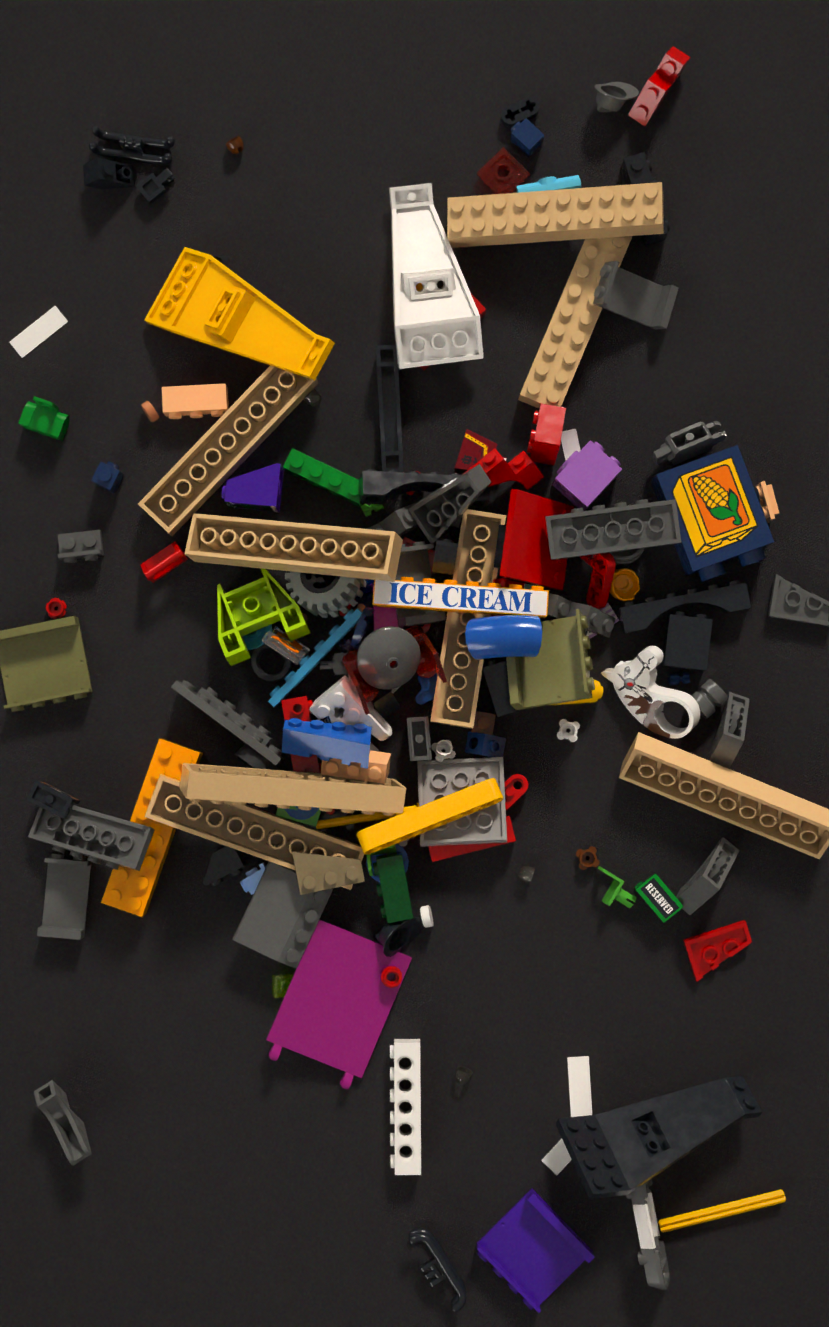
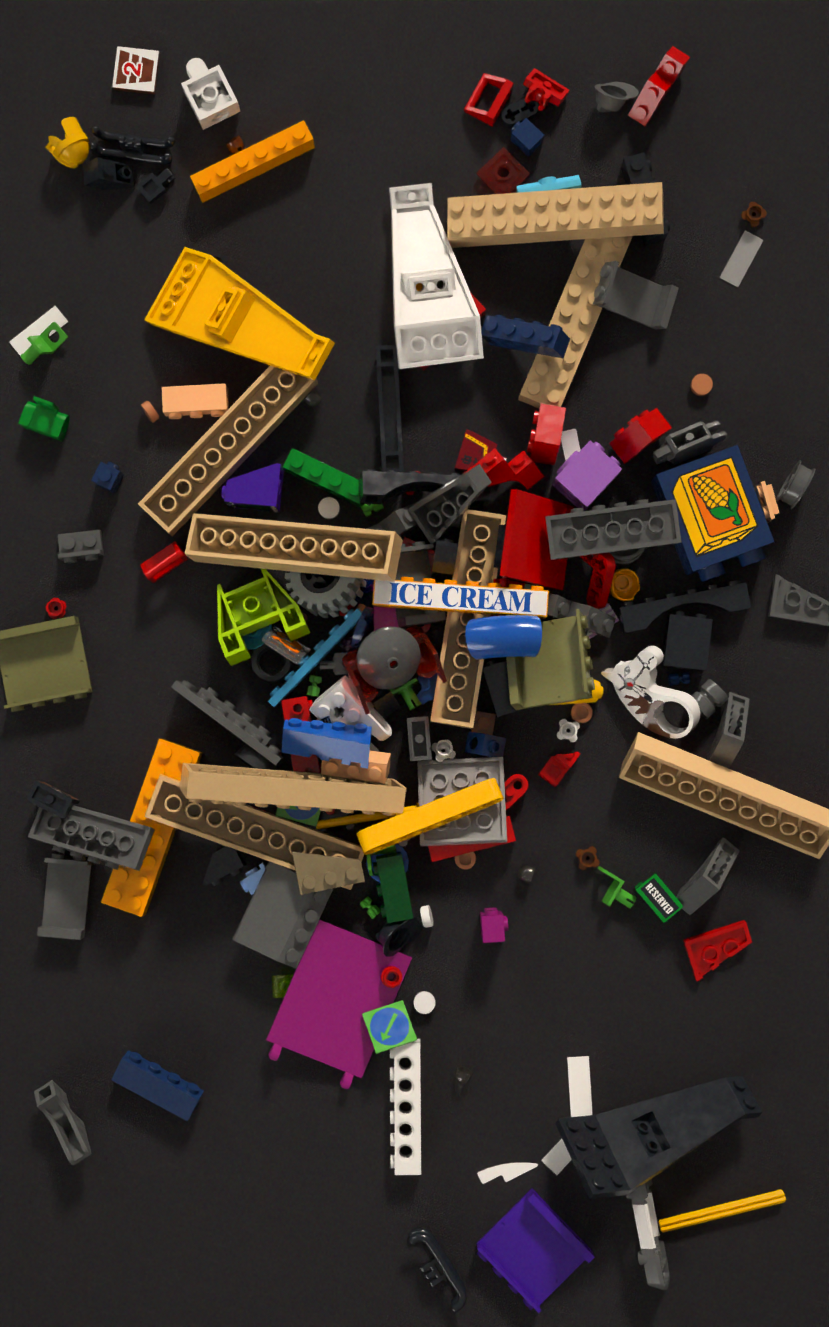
(42, 344): none -> bright green bracket
(75, 146): none -> yellow helmet
(136, 70): none -> tile
(157, 1085): none -> dark blue brick
(209, 93): none -> white brick
(253, 161): none -> light orange brick
(314, 690): none -> bright green piece
(329, 508): none -> white tile
(372, 910): none -> bright green piece
(389, 1027): none -> piece
(408, 694): none -> bright green bracket
(424, 1002): none -> white tile
(466, 860): none -> nougat tile
(489, 117): none -> red tile
(493, 925): none -> magenta brick
(508, 1171): none -> white sticker
(525, 336): none -> dark blue brick
(544, 89): none -> red plate
(557, 767): none -> red slope
(581, 712): none -> nougat tile
(641, 433): none -> red brick
(701, 384): none -> nougat tile
(741, 258): none -> light grey sticker
(754, 208): none -> reddish brown plate
(795, 484): none -> dark grey wheel

